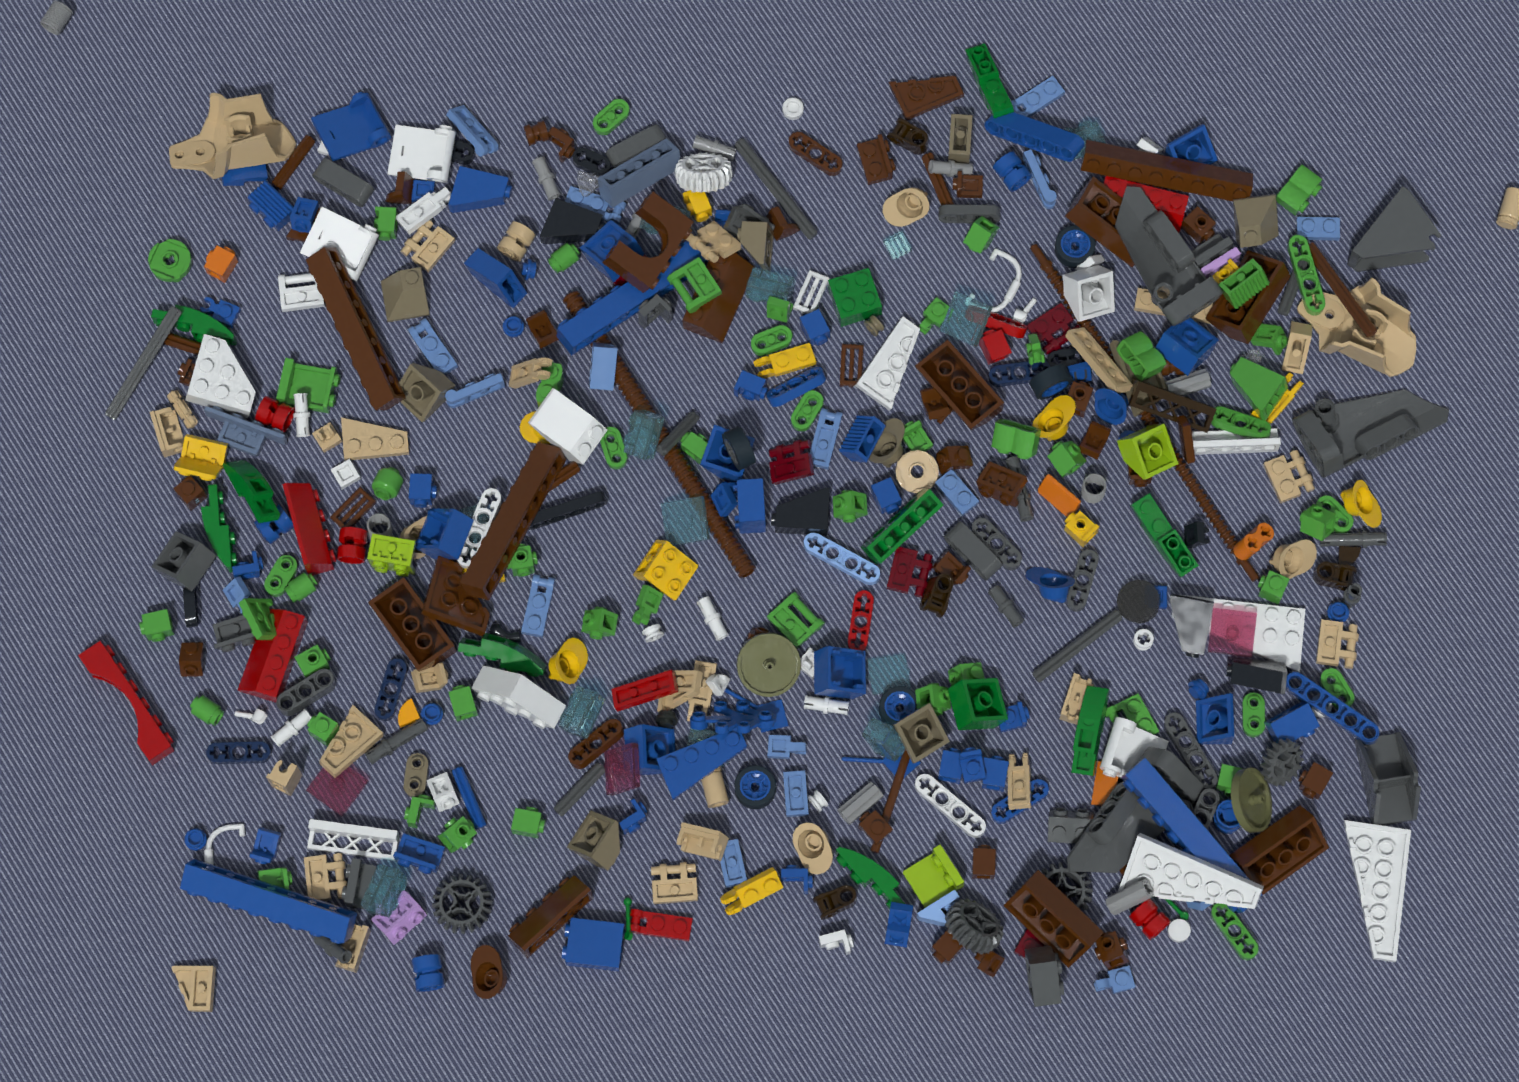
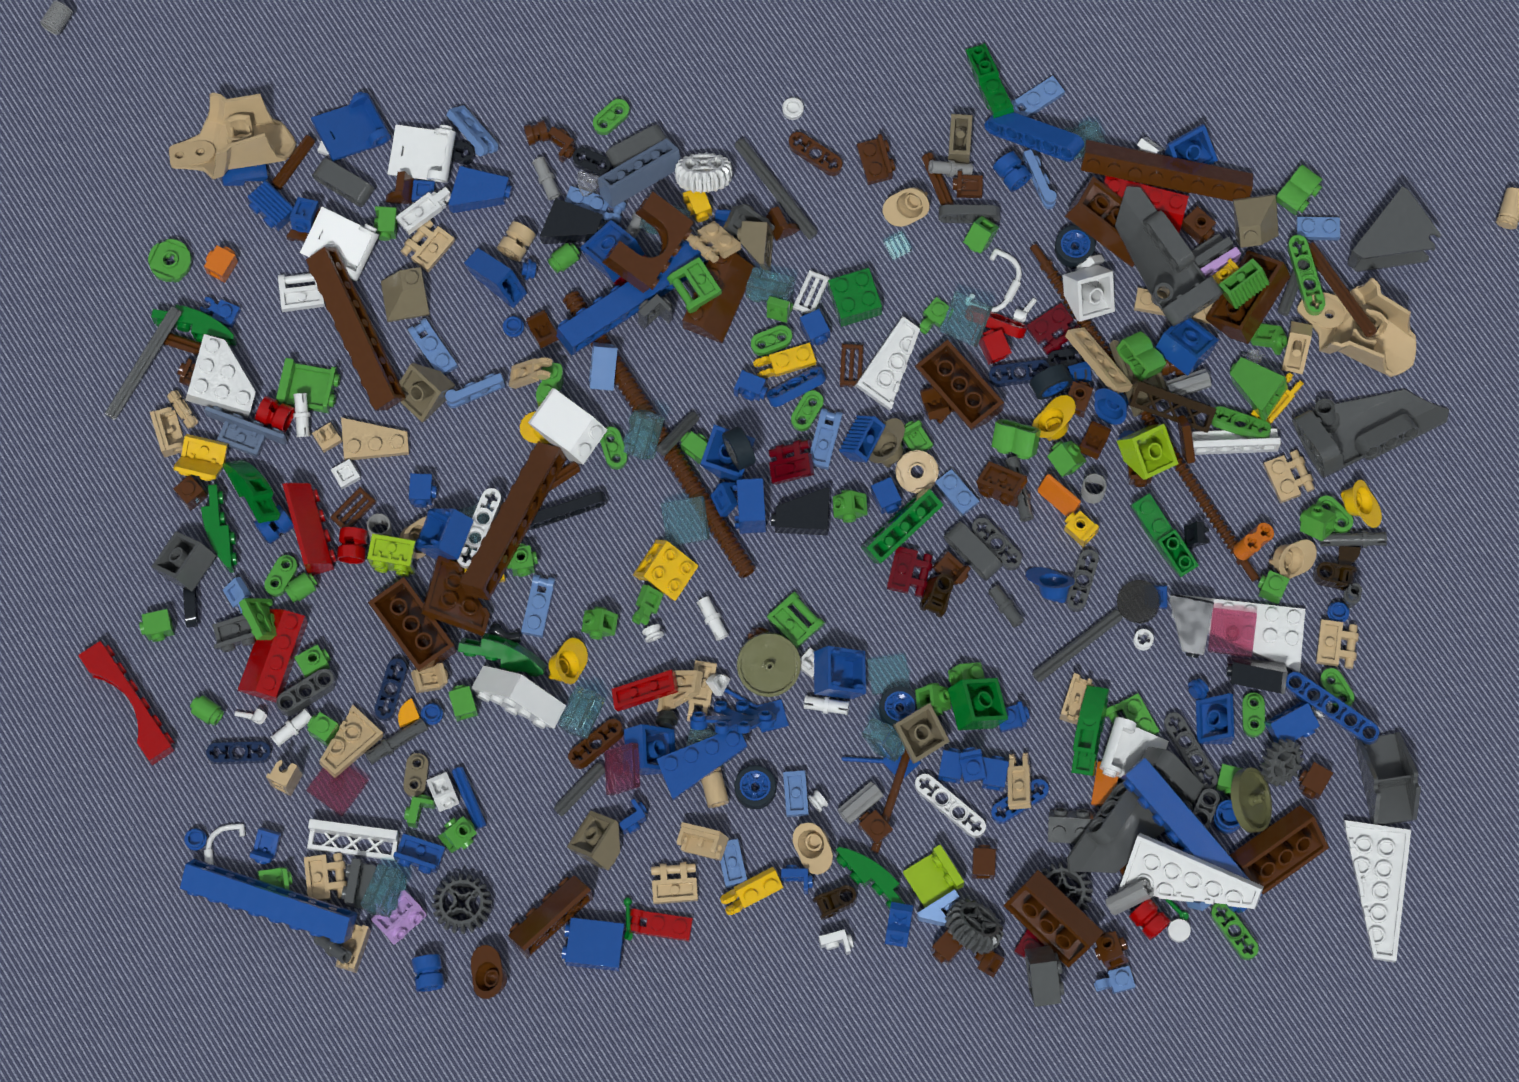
(191, 659): reddish brown bracket -> none
(197, 986): tan wing -> none
(248, 570): blue bracket -> none
(387, 483): bright green head -> none
(528, 822): bright green brick -> none
(714, 147): light grey pin -> none
(781, 746): medium blue plate -> none
(843, 556): light blue beam -> none
(857, 606): red beam -> none
(873, 325): dark tan bush -> none
(905, 134): dark brown piece -> none
(925, 95): reddish brown wing -> none
(954, 458): reddish brown bracket -> none
(1034, 350): bright green plate -> none

